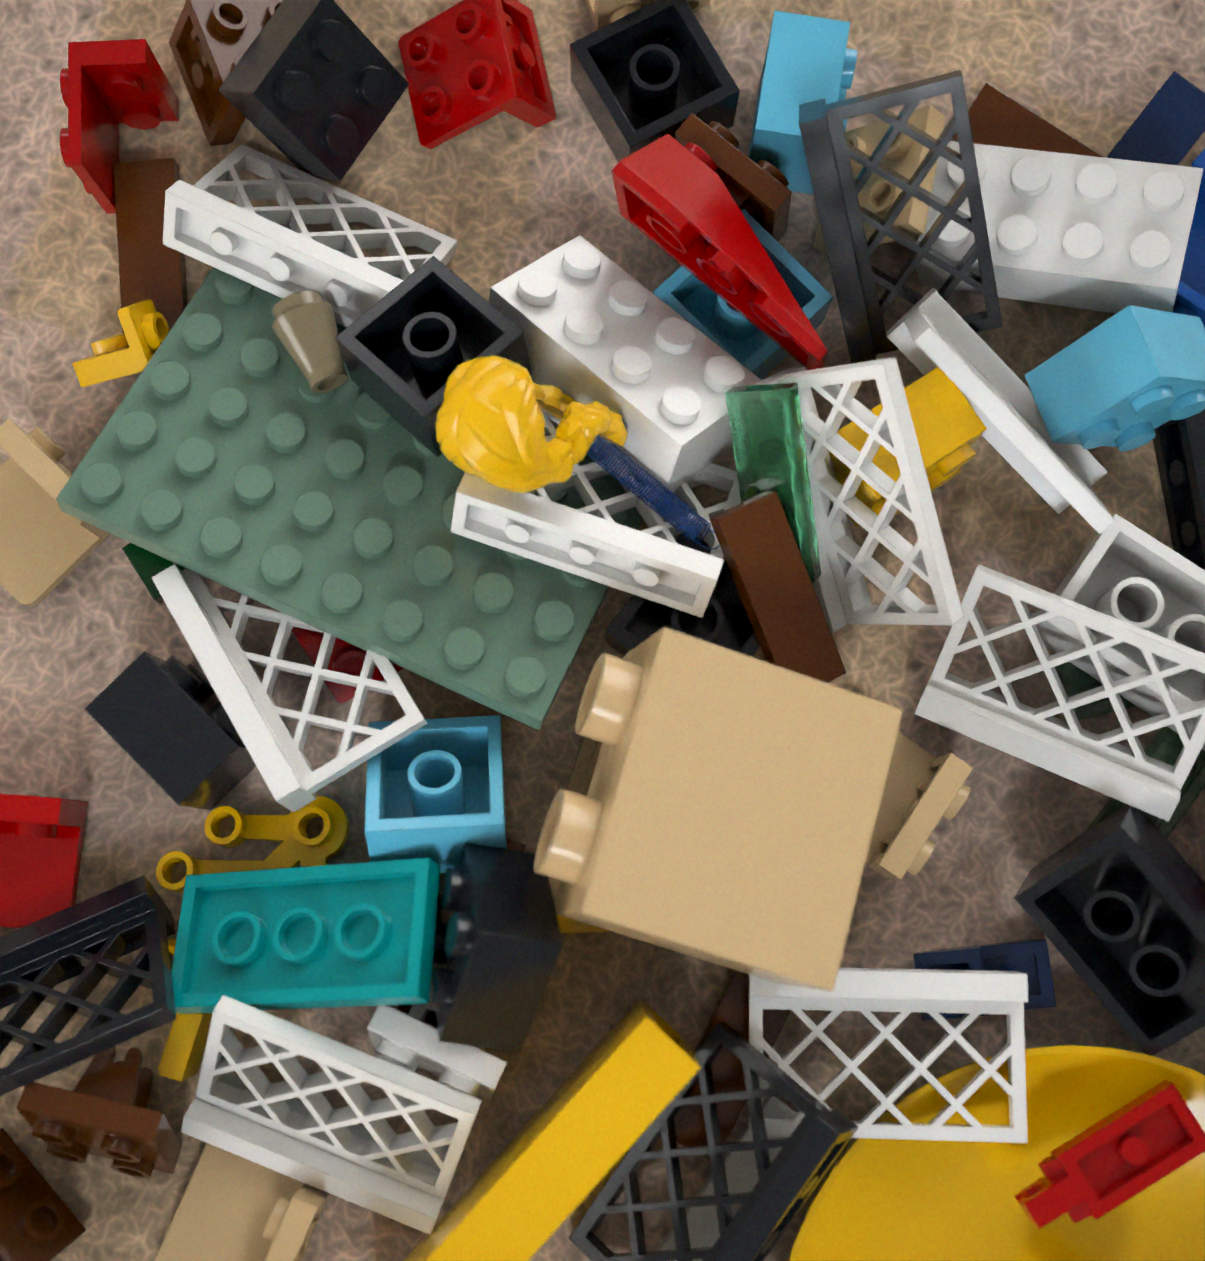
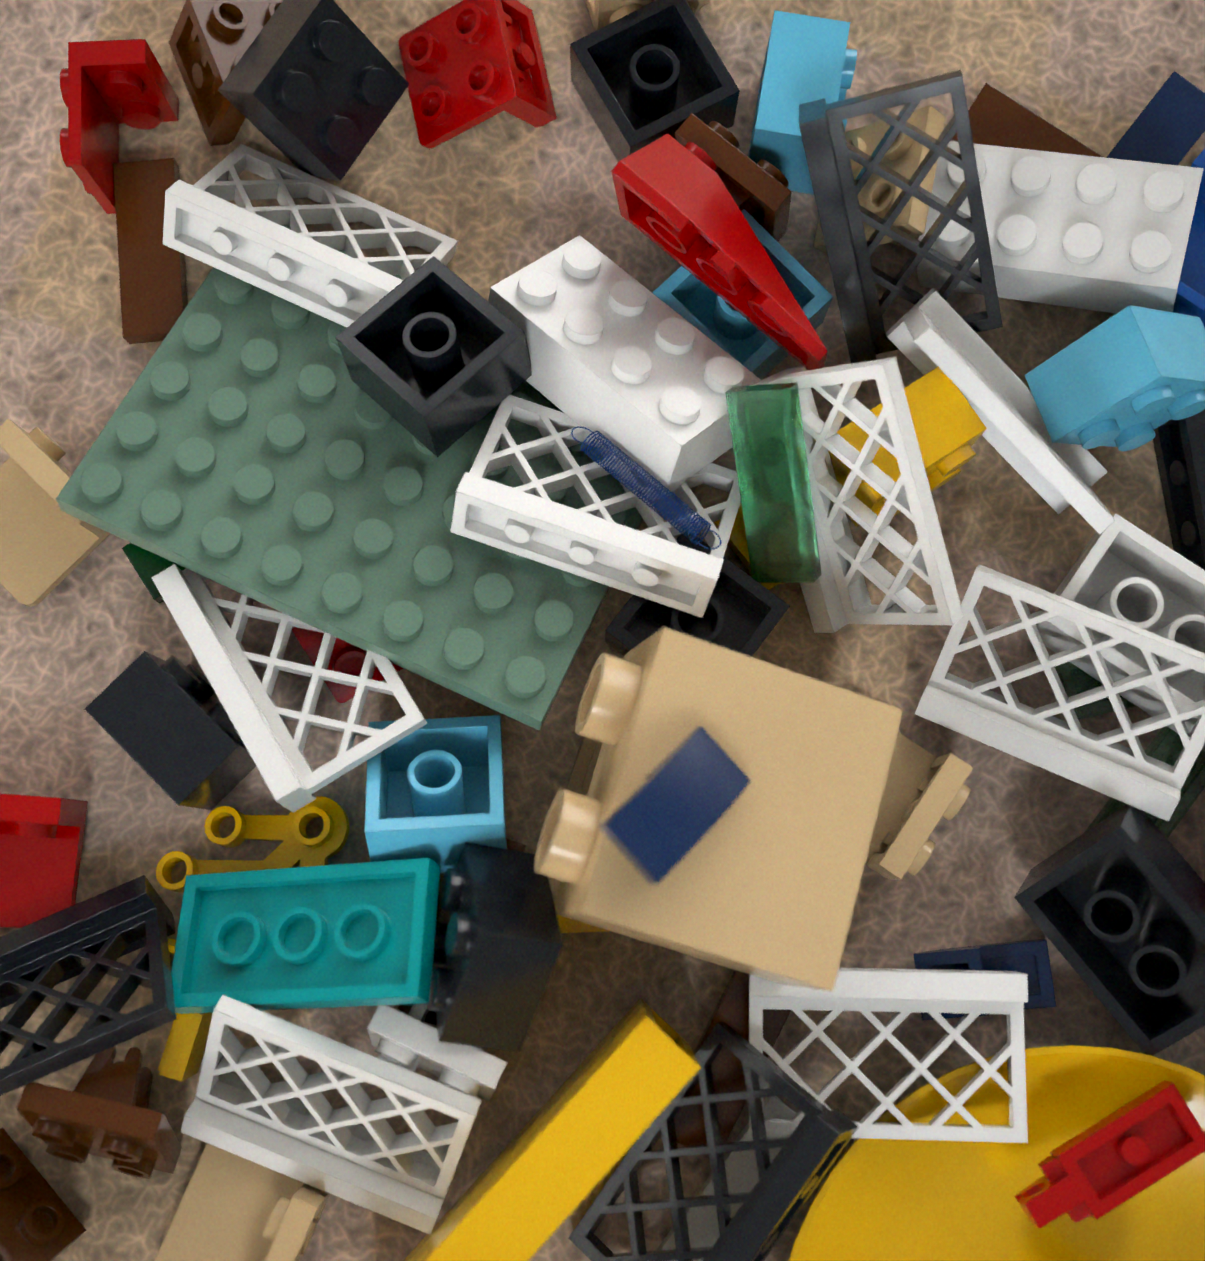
(128, 351): yellow bracket -> none
(308, 333): dark tan cone -> none
(497, 428): yellow hair -> none
(675, 805): none -> dark blue slope
(777, 588): reddish brown tile -> none

